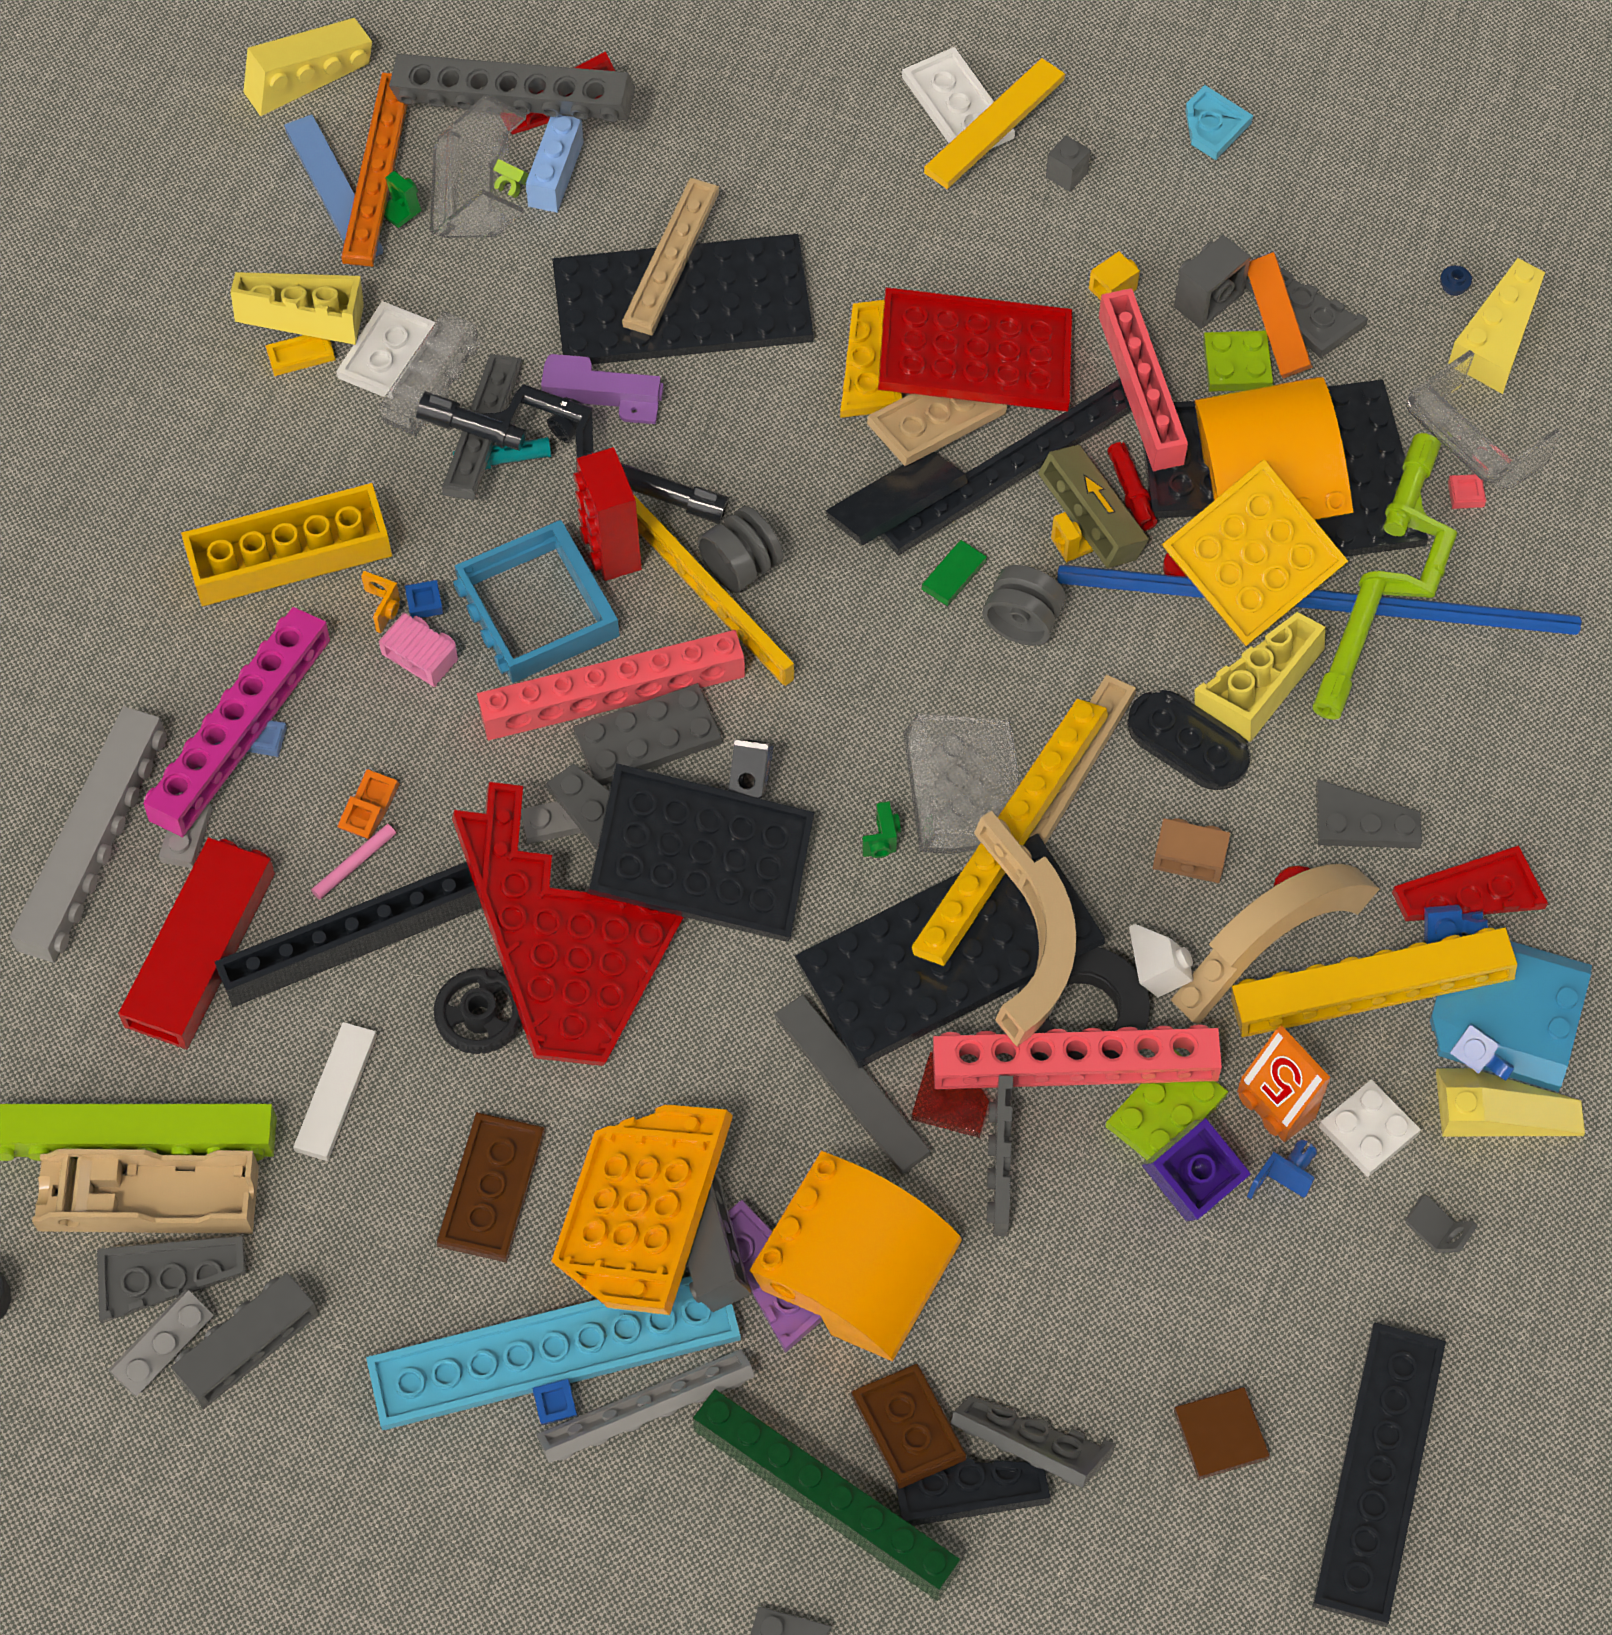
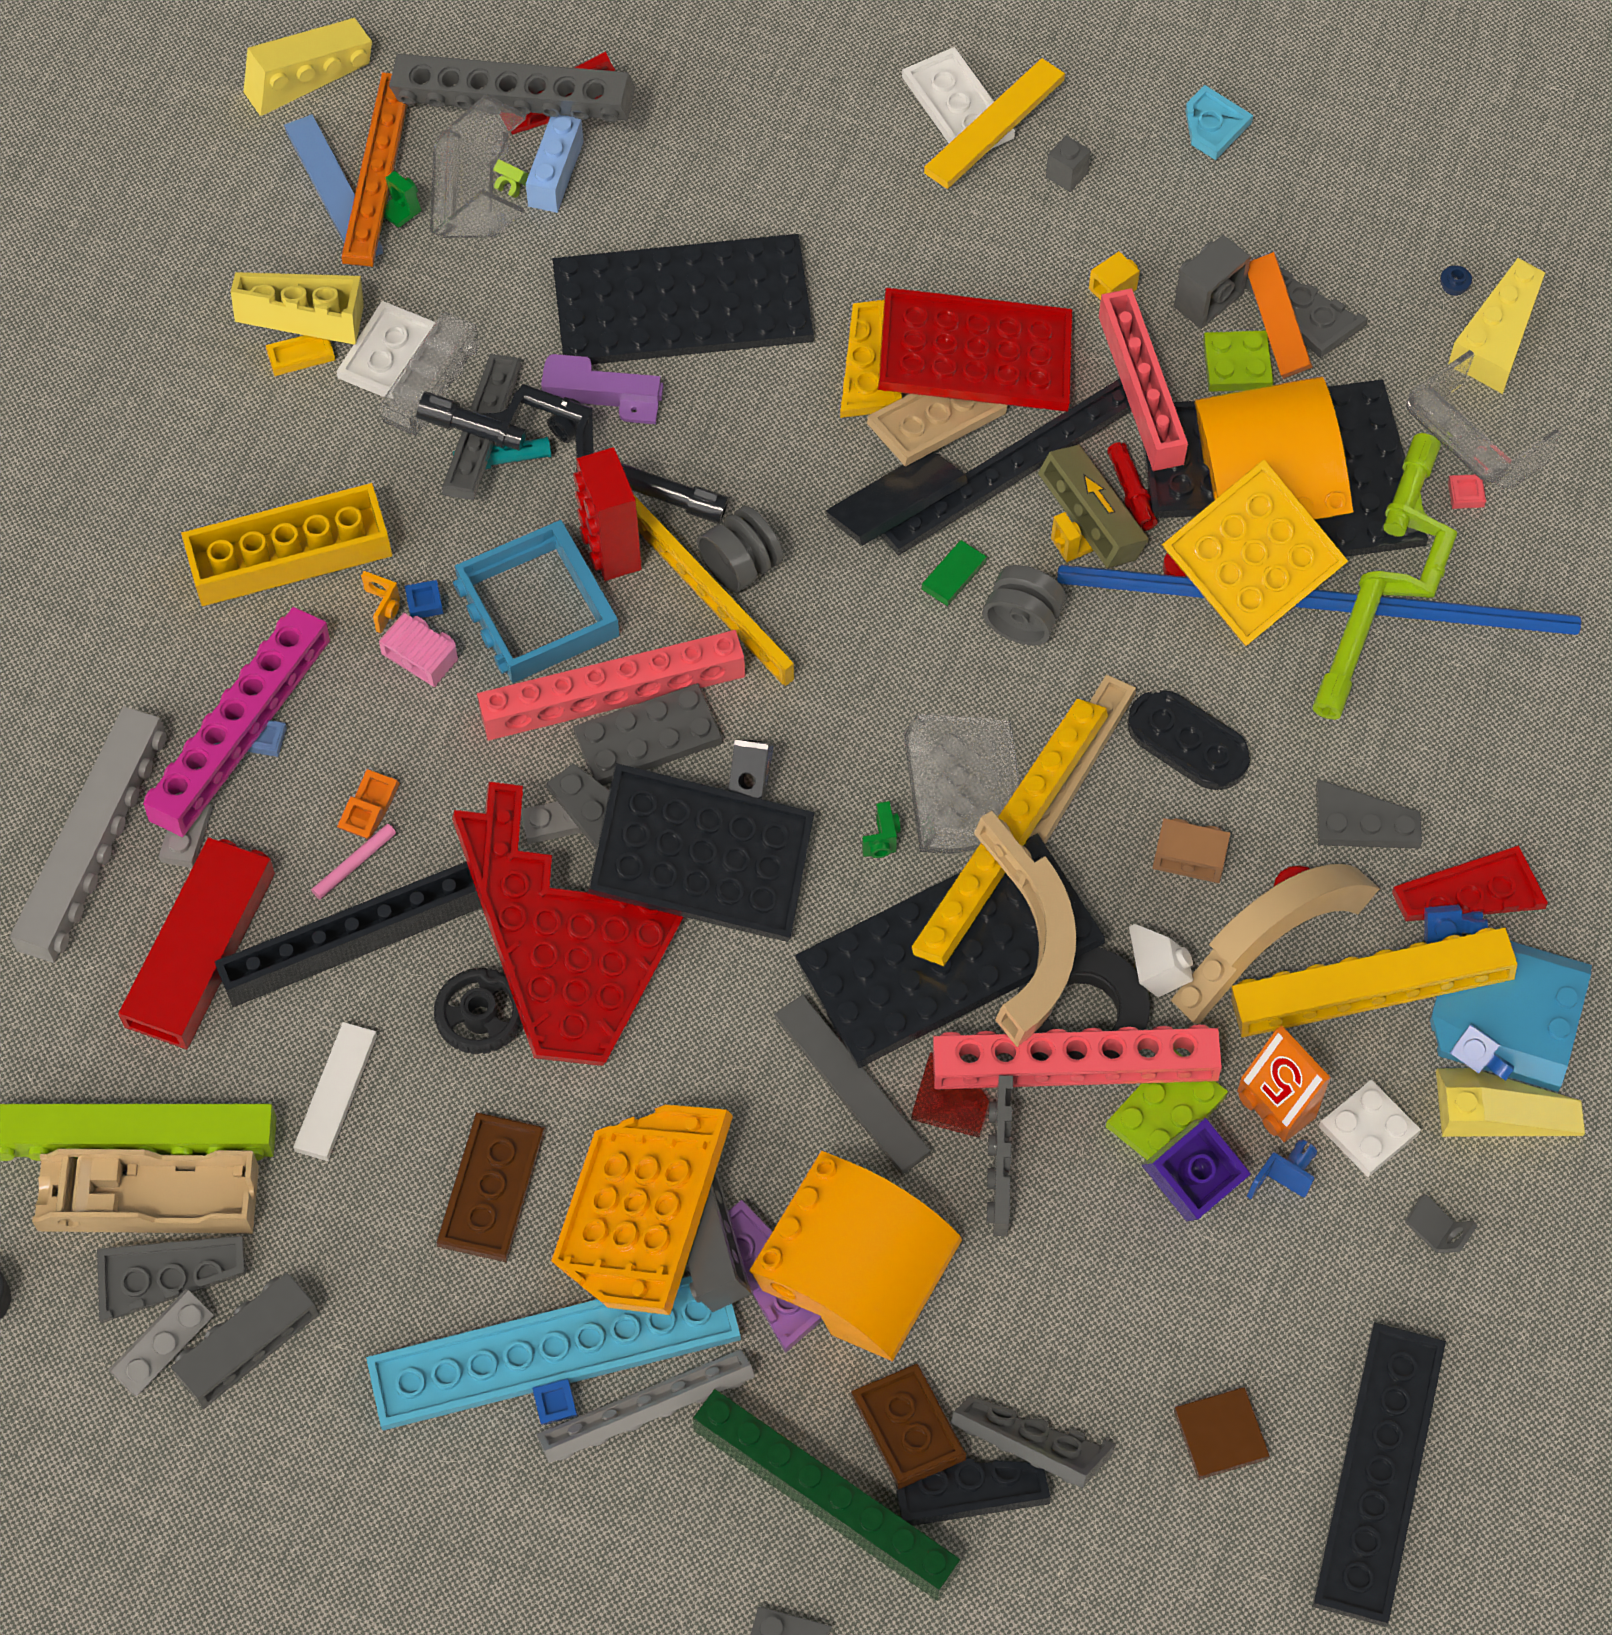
(670, 256): tan tile -> none
(1263, 677): light yellow wedge -> none

